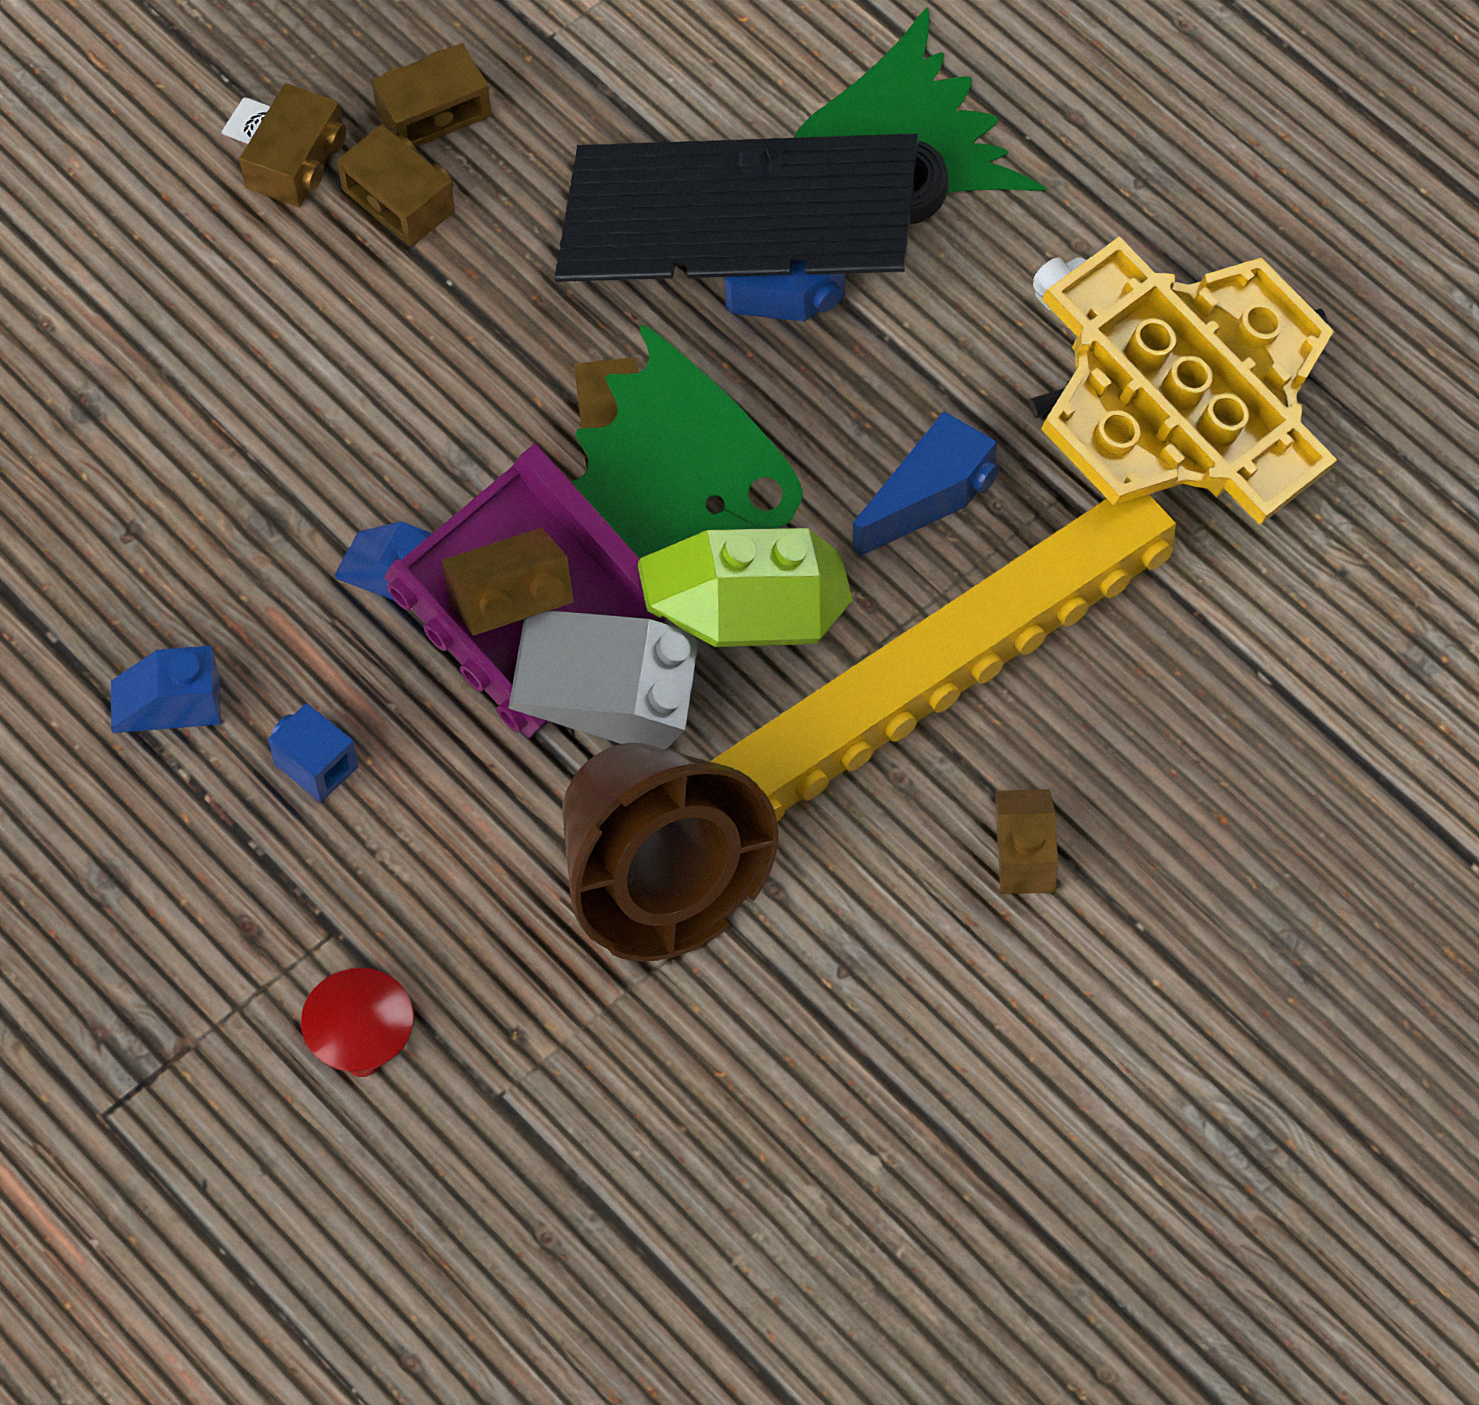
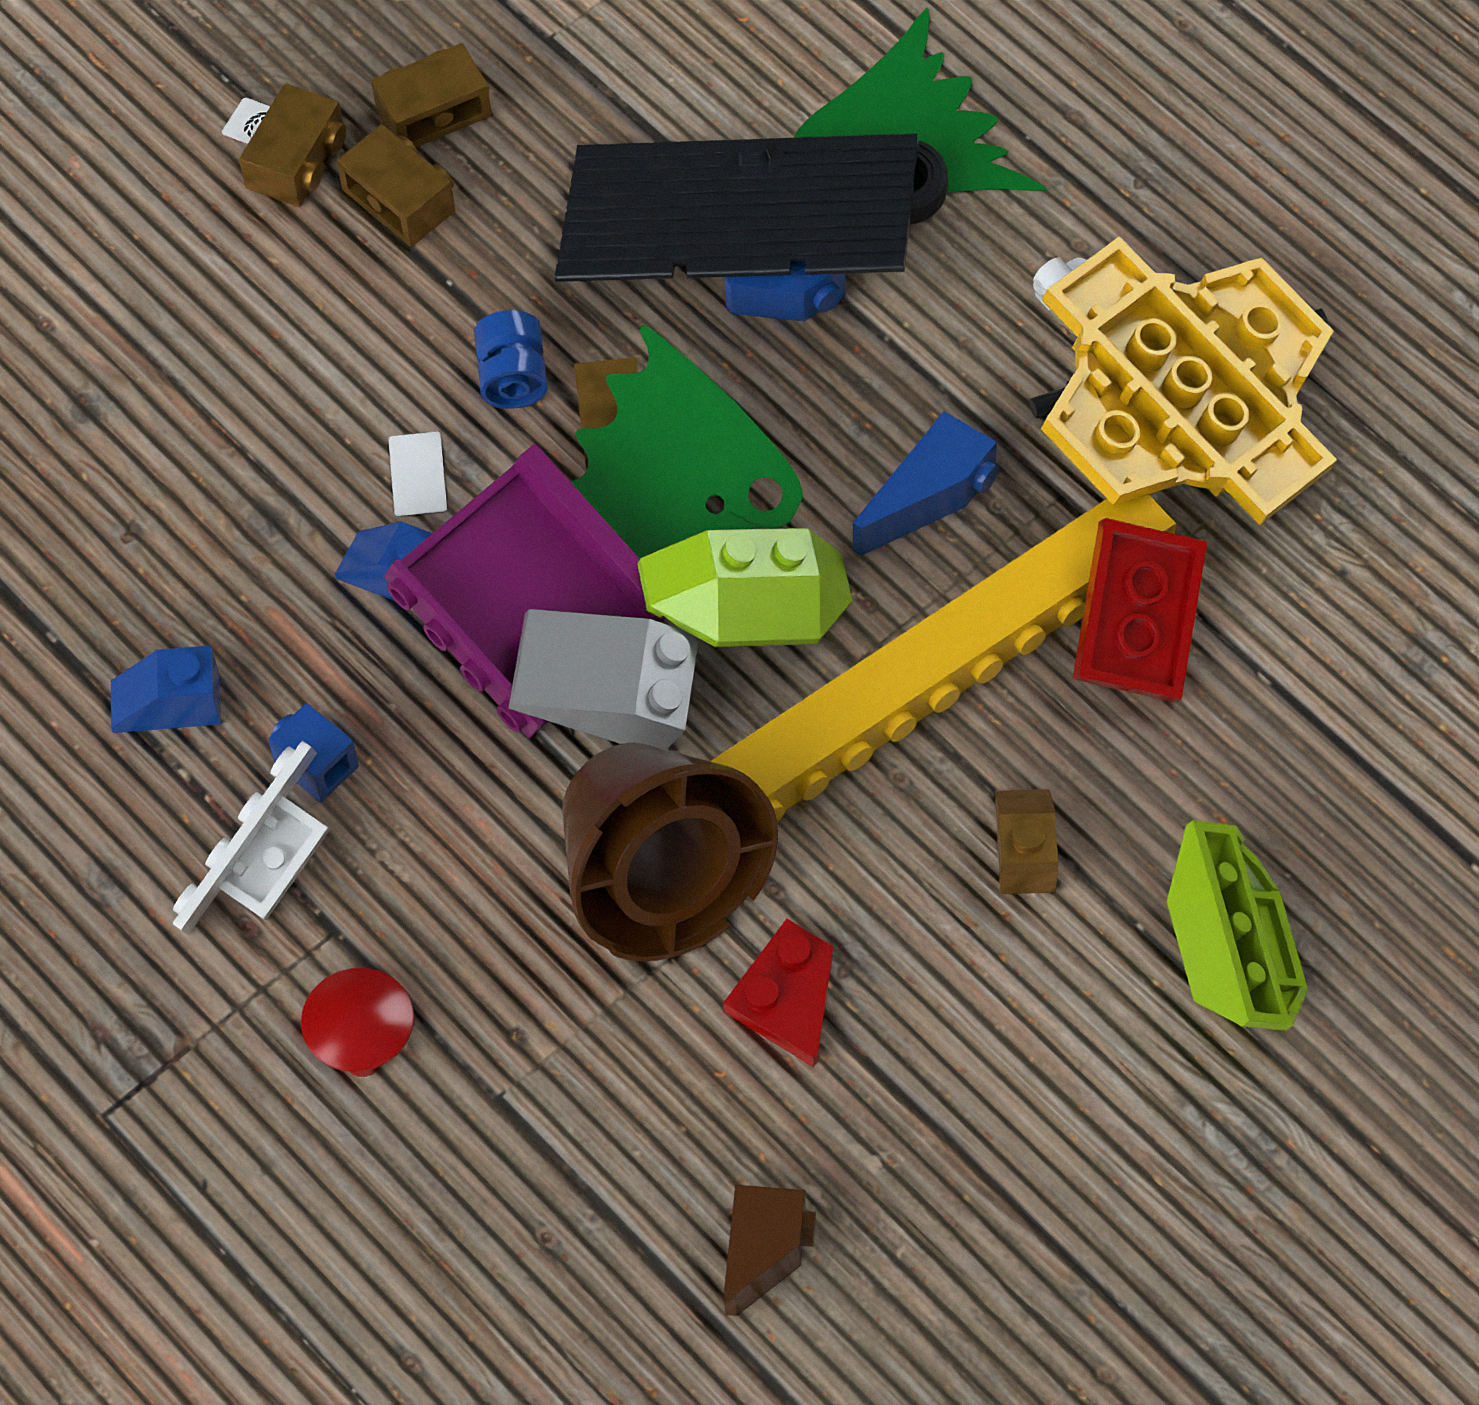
(264, 852): none -> white bracket
(417, 474): none -> white sticker
(507, 581): pearl gold brick -> none
(510, 359): none -> blue wheel
(764, 1242): none -> reddish brown slope
(786, 991): none -> red wing
(1140, 610): none -> red plate
(1234, 930): none -> lime wedge

